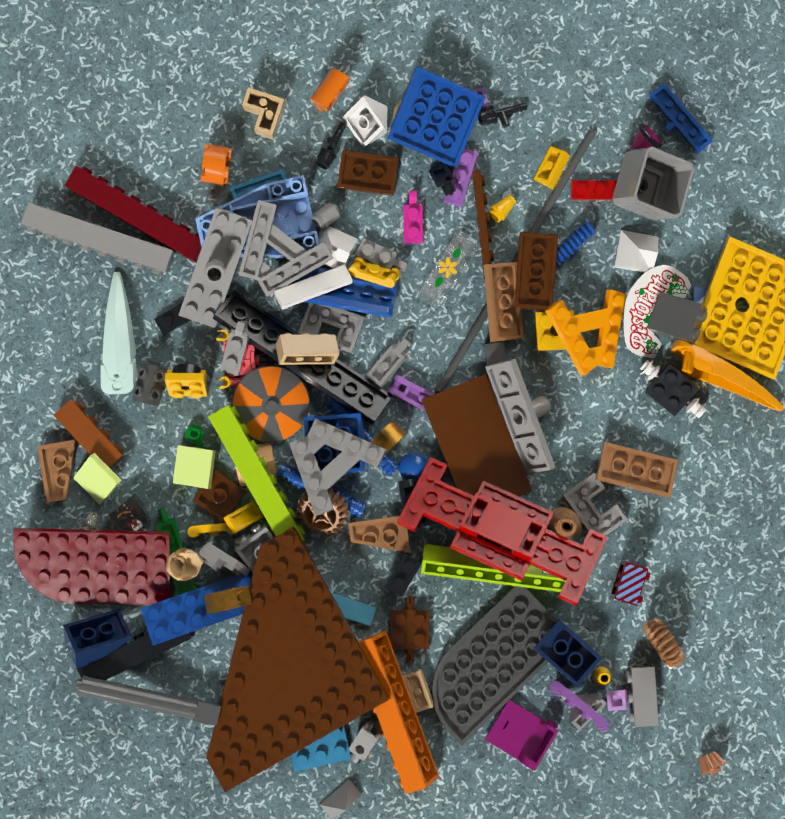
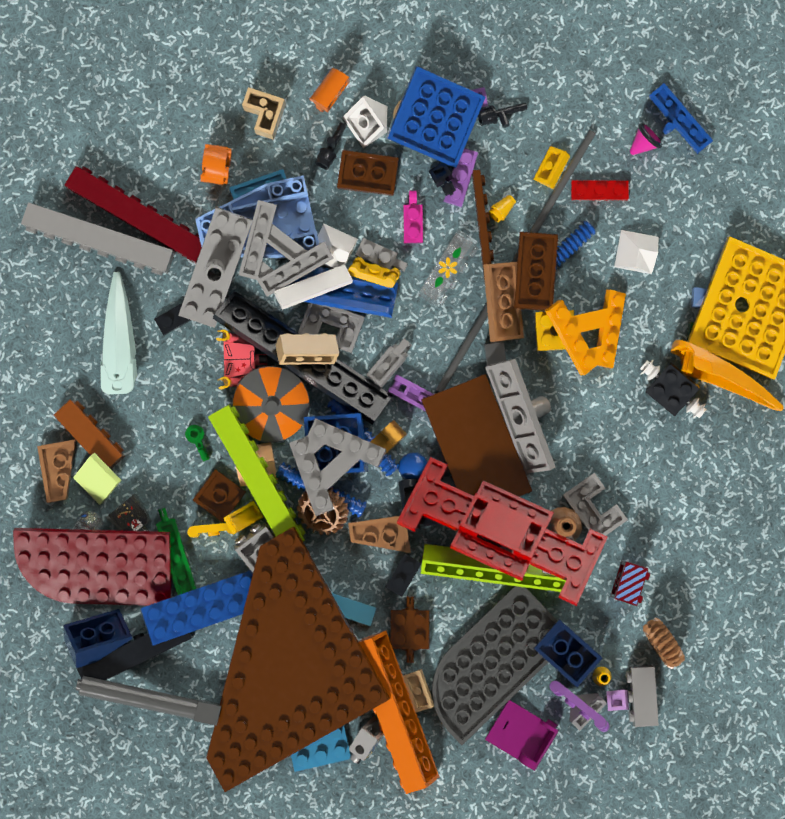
(149, 383): dark grey brick -> none
(184, 564): tan hair -> none
(186, 381): yellow piece -> none
(194, 466): yellowish green tile -> none
(222, 561): light grey plate -> none
(227, 599): pearl gold brick -> none
(235, 349): light grey hinge -> none
(326, 216): light grey brick -> none
(340, 799): light grey slope -> none
(636, 469): medium nougat plate -> none
(641, 303): sticker -> none
(665, 182): light grey plate -> none
(677, 318): dark grey brick -> none
(711, 763): nougat piece -> none

